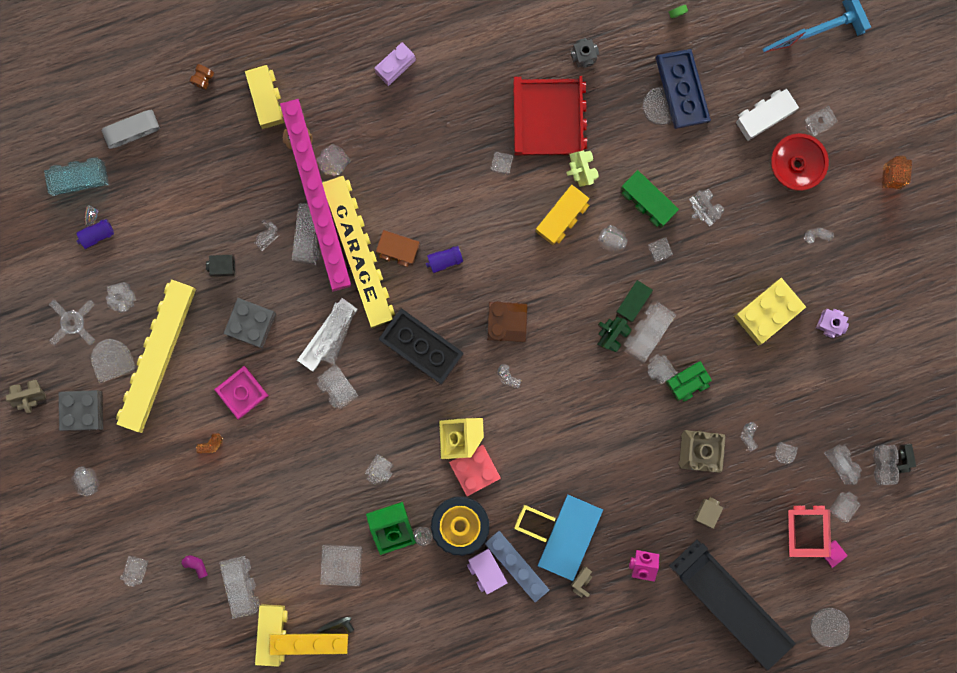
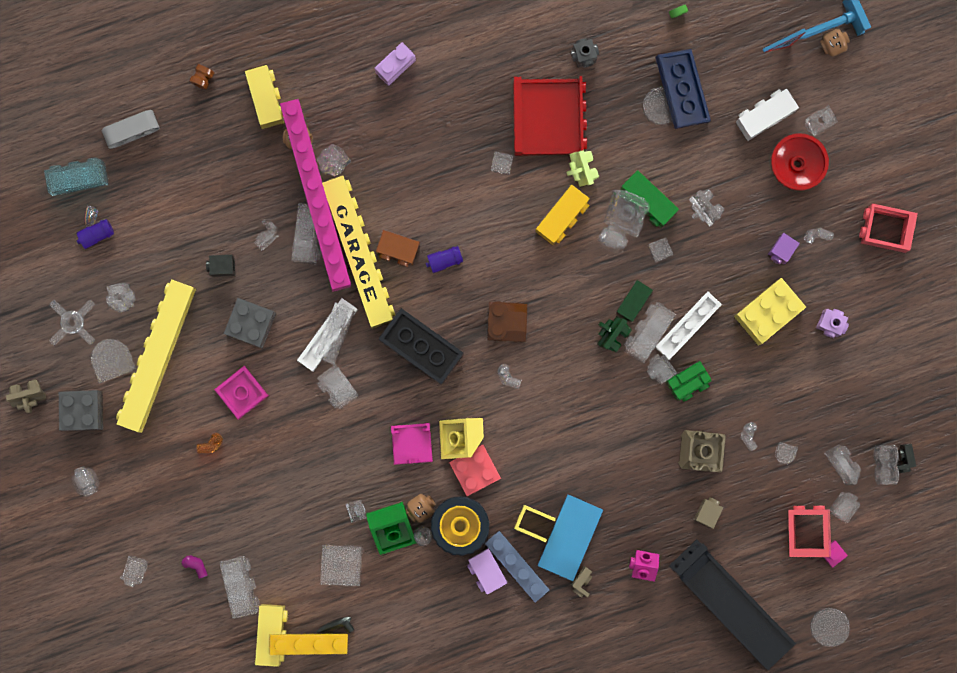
(356, 511): none -> clear plate
(379, 470): clear brick -> none
(411, 443): none -> dark pink piece
(420, 508): none -> medium nougat head
(627, 212): none -> clear slope
(688, 325): none -> white plate
(783, 249): none -> medium lavender brick
(835, 42): none -> medium nougat head
(897, 173): clear orange brick -> none
(907, 230): none -> coral window

